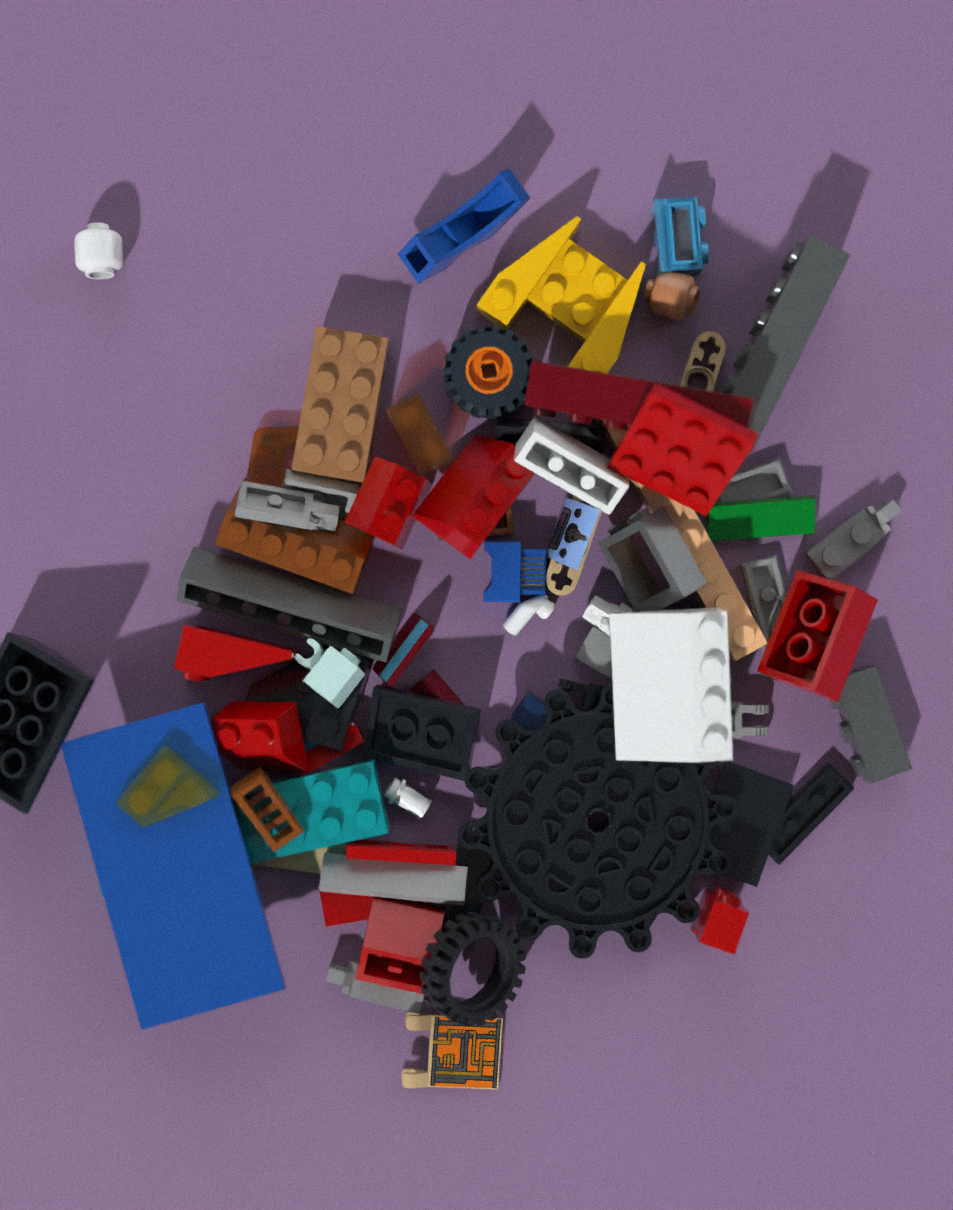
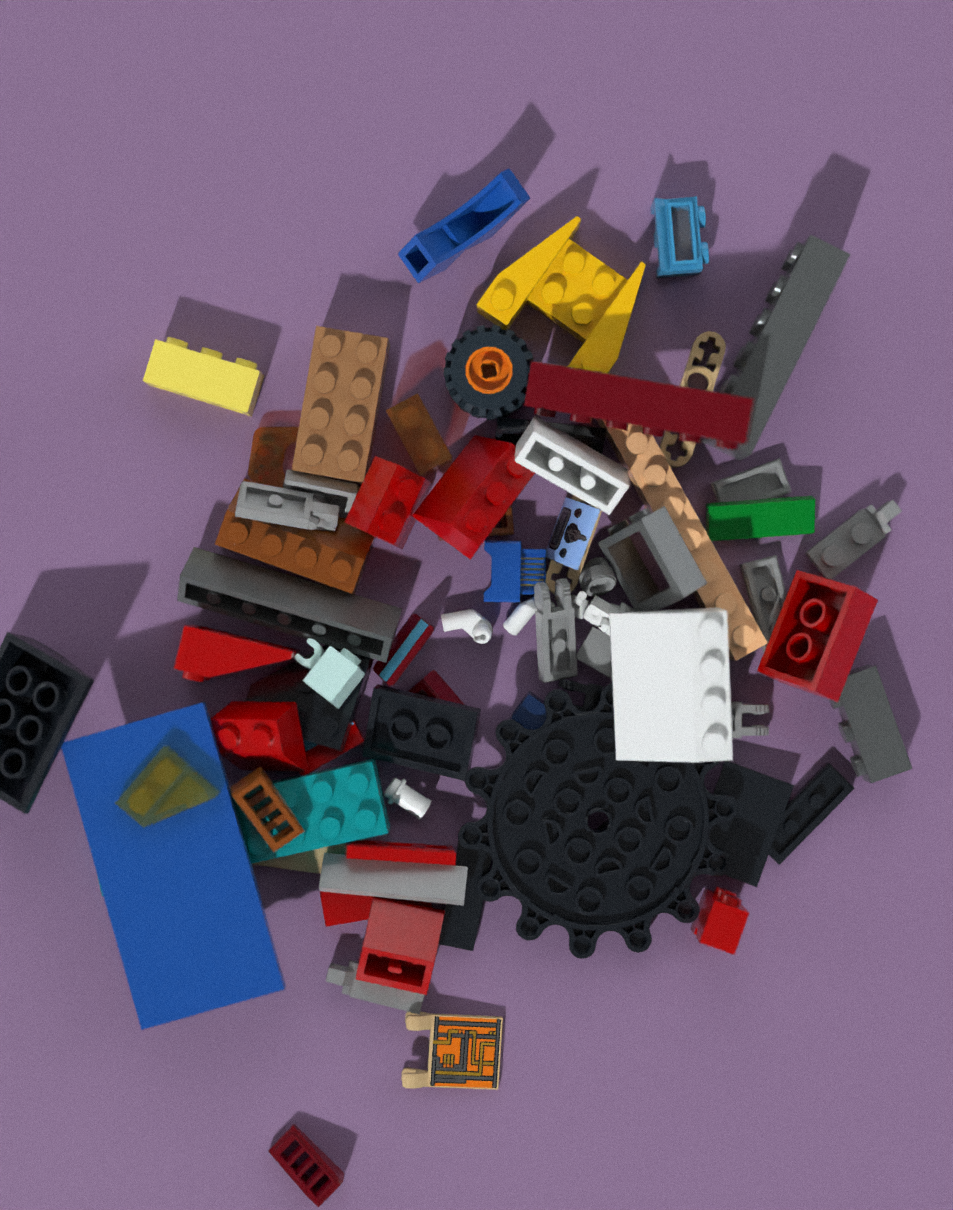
(98, 251): white head -> none
(204, 376): none -> light yellow brick
(297, 1173): none -> dark red slope
(471, 622): none -> white arm
(499, 985): black tyre -> none
(555, 632): none -> light grey hinge
(579, 604): none -> white hand
(597, 577): none -> light grey tile
(672, 295): nougat head -> none
(682, 449): red plate -> none

